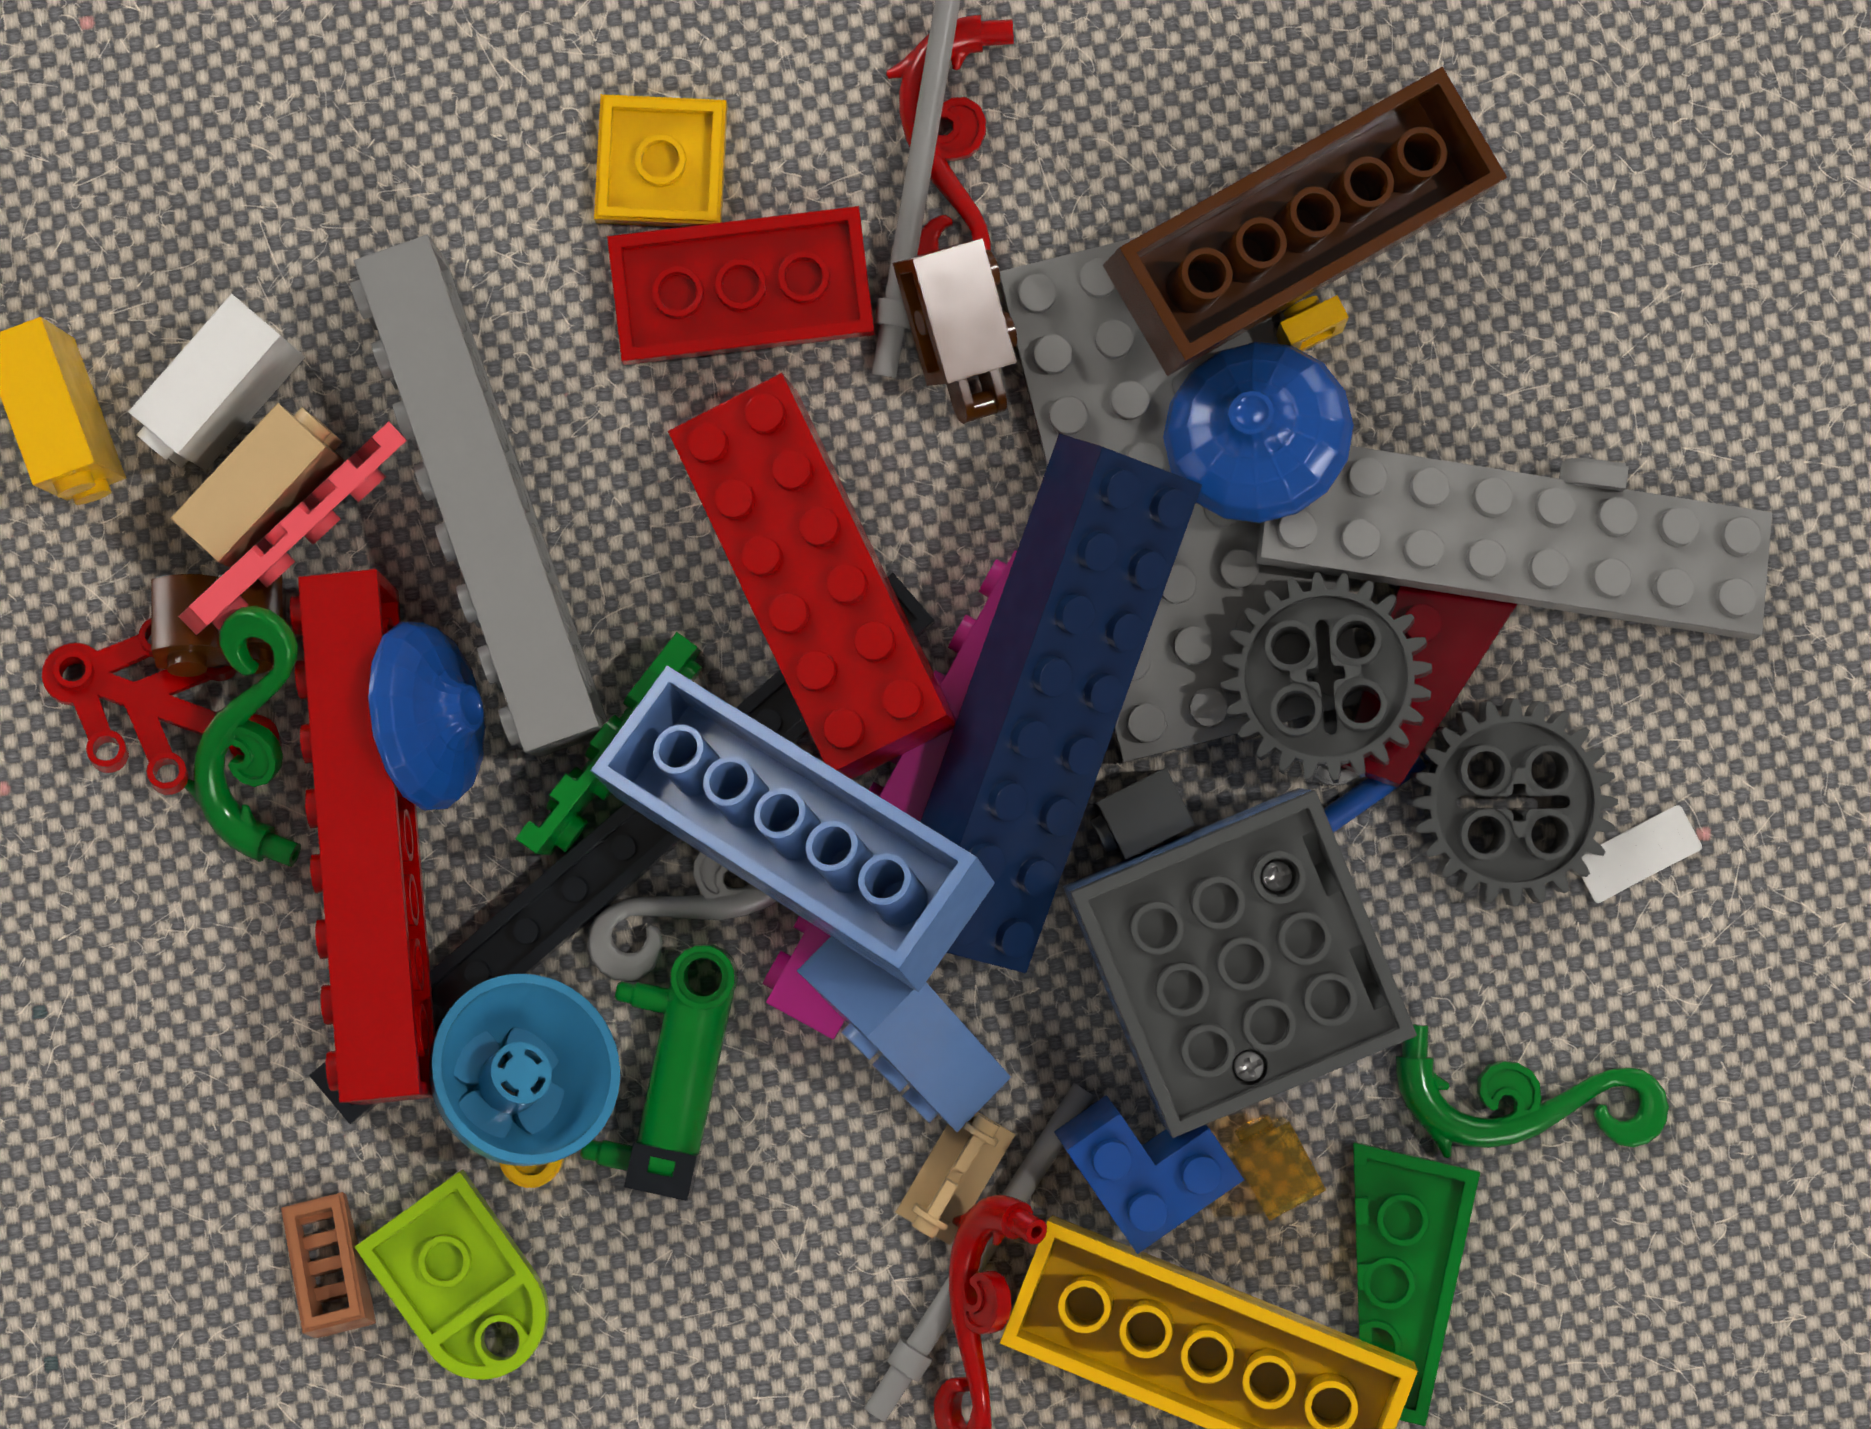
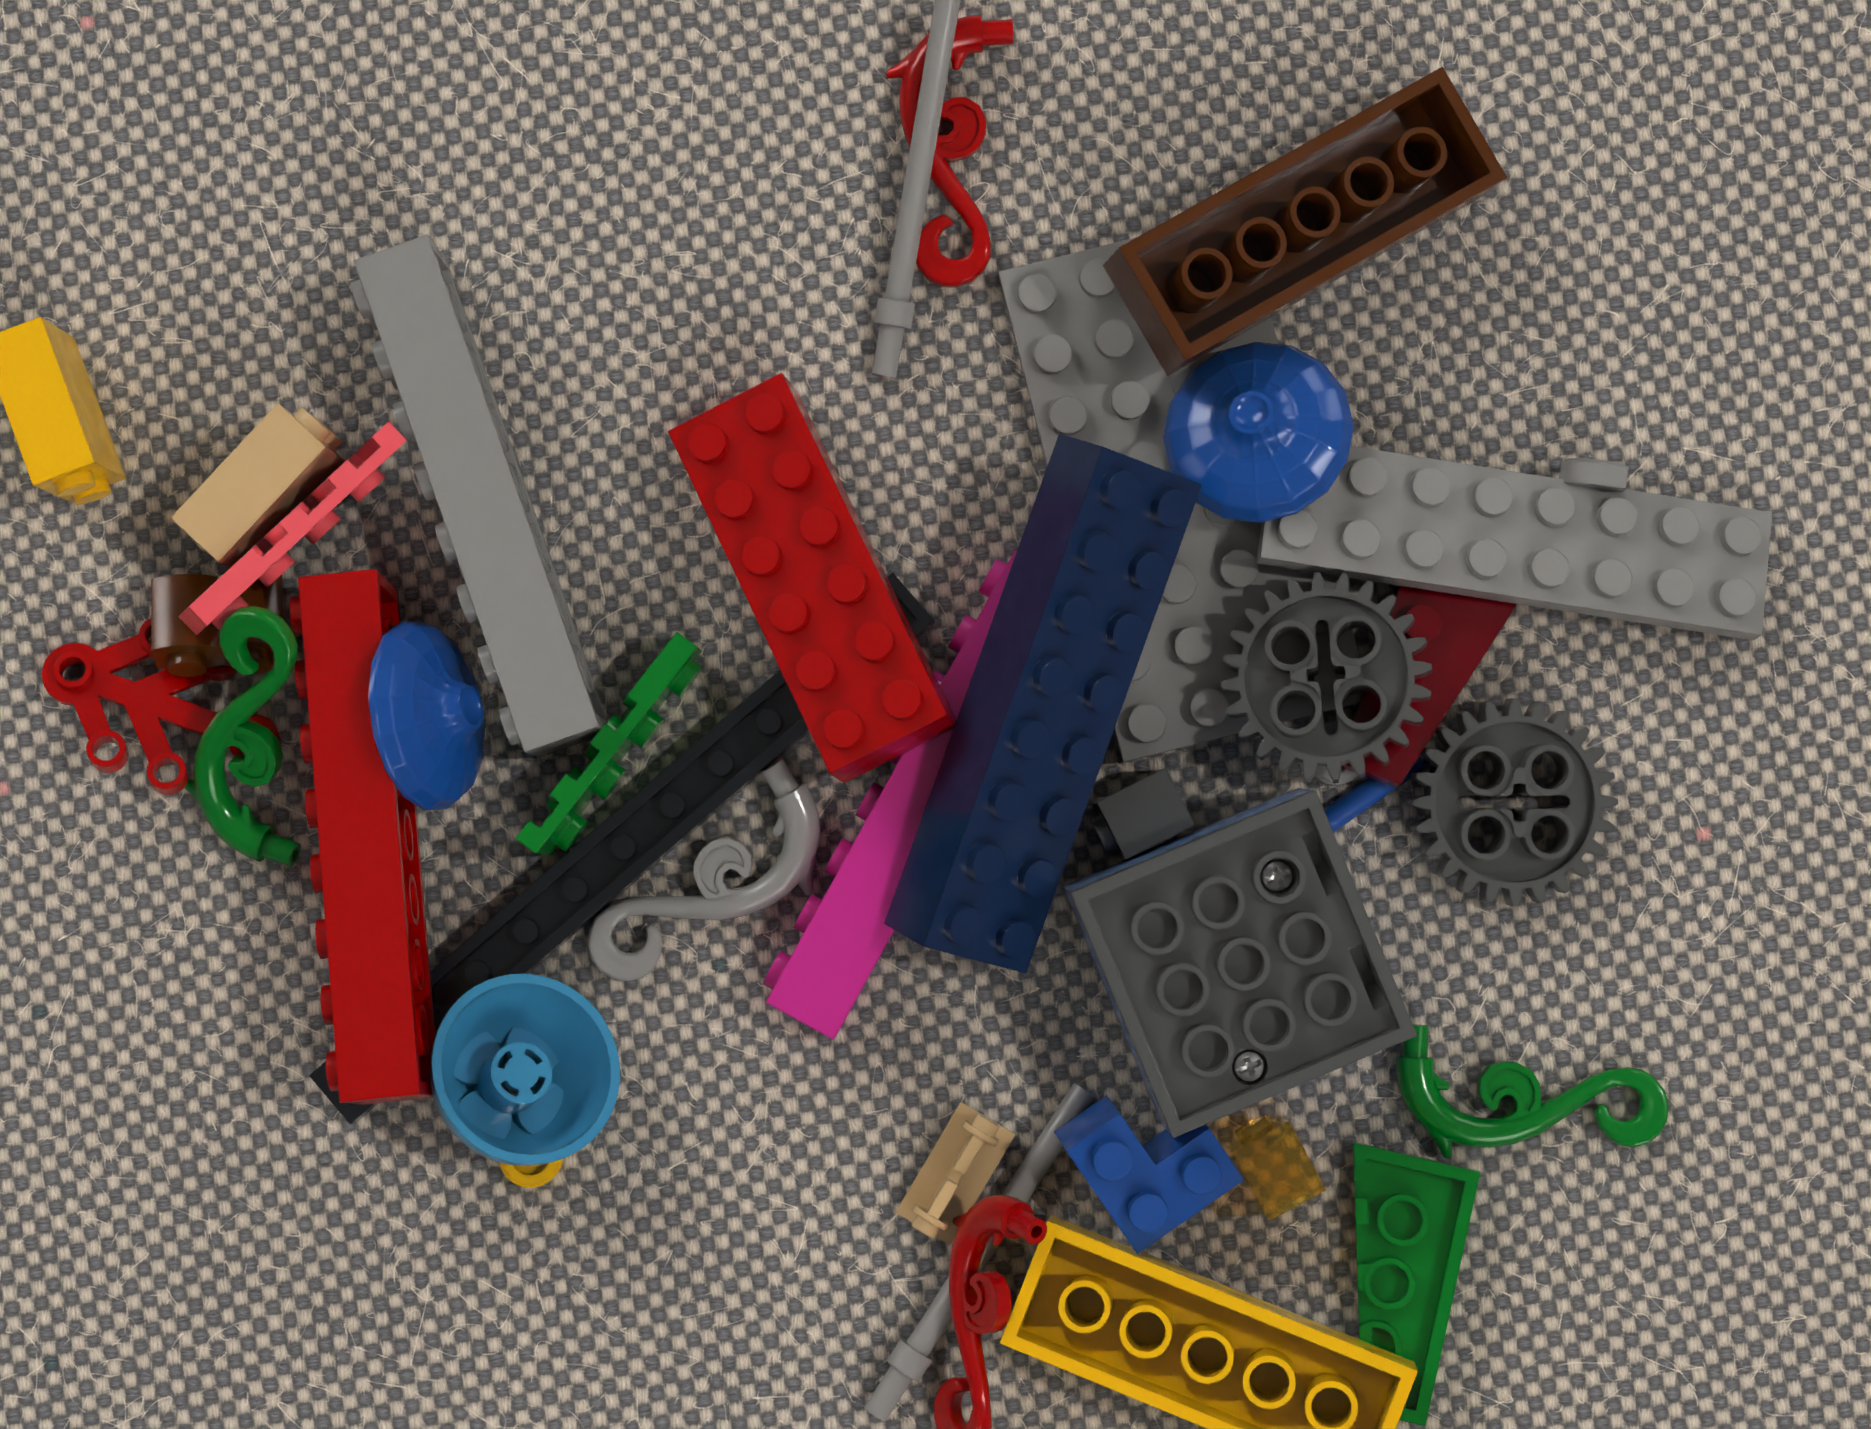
(214, 386): white brick -> none
(308, 1295): nougat slope -> none
(454, 1275): lime plate -> none
(660, 161): yellow tile -> none
(681, 1078): green piece -> none
(740, 285): red plate -> none
(794, 828): medium blue brick -> none
(910, 1031): medium blue wedge -> none
(959, 324): brick -> none
(1312, 322): yellow plate -> none
(1640, 853): white sticker -> none

